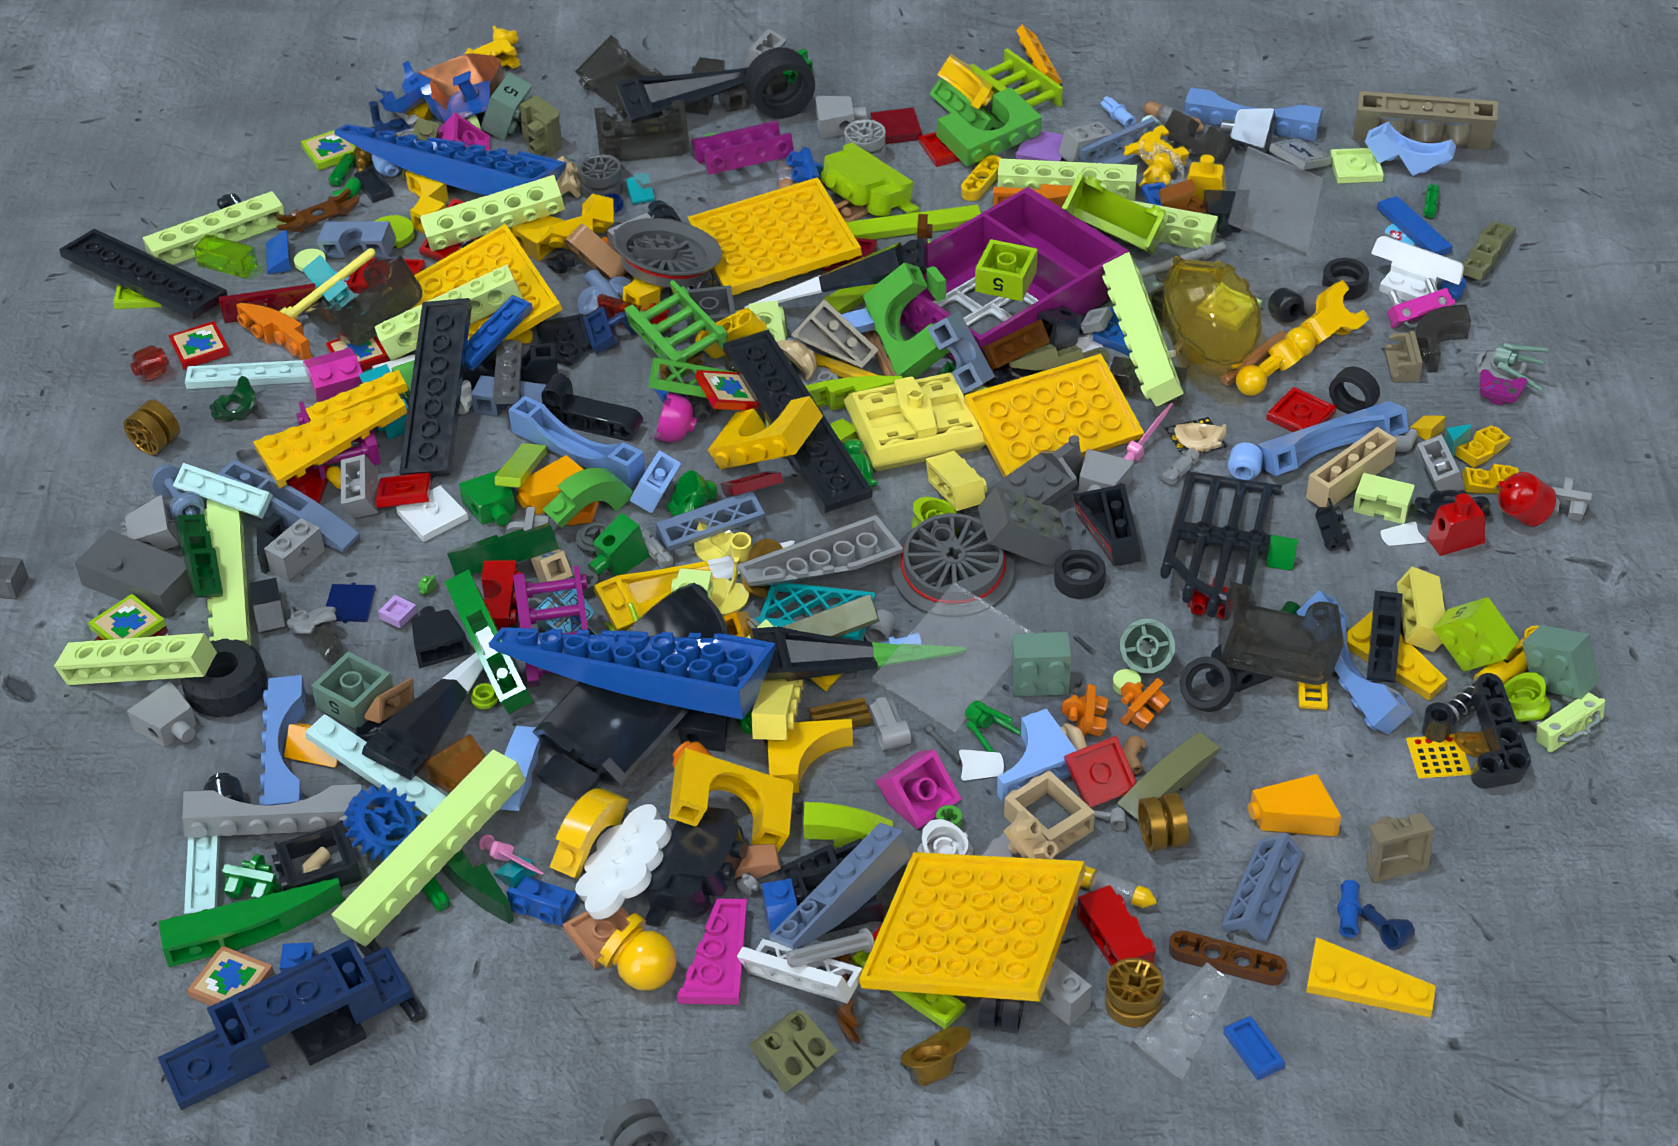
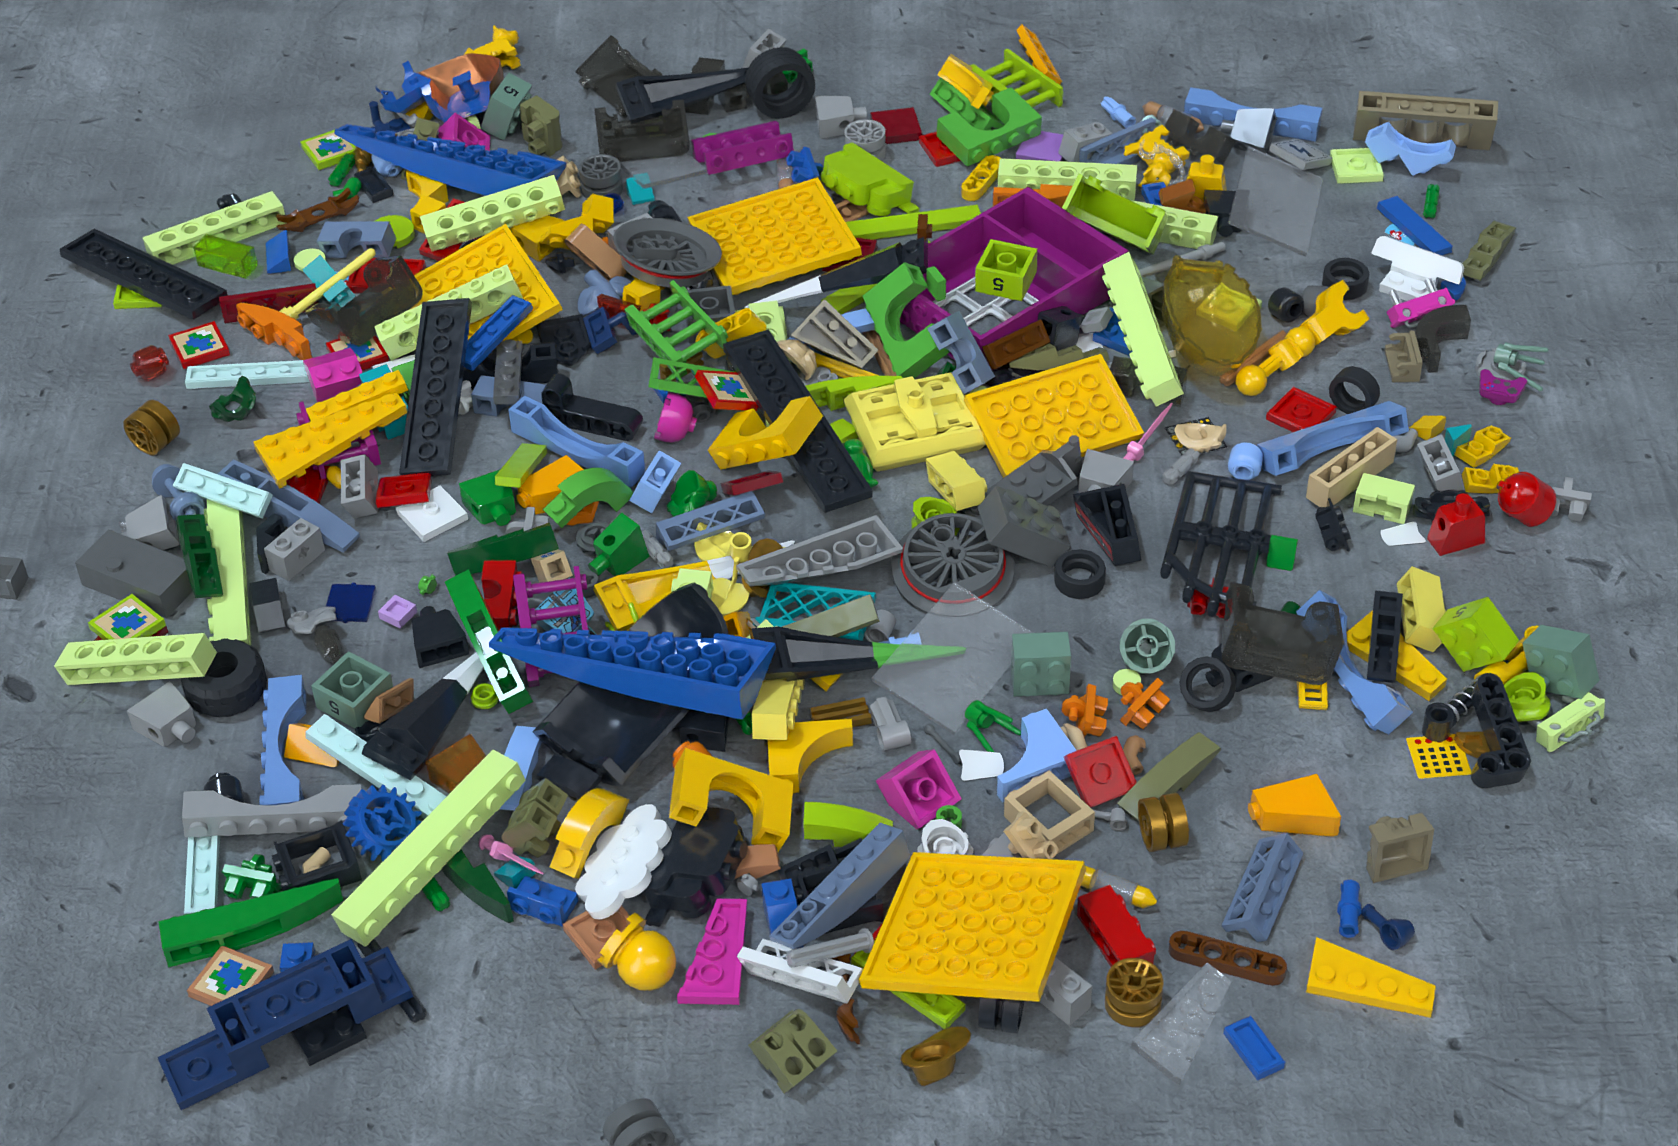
(535, 819): none -> olive hips

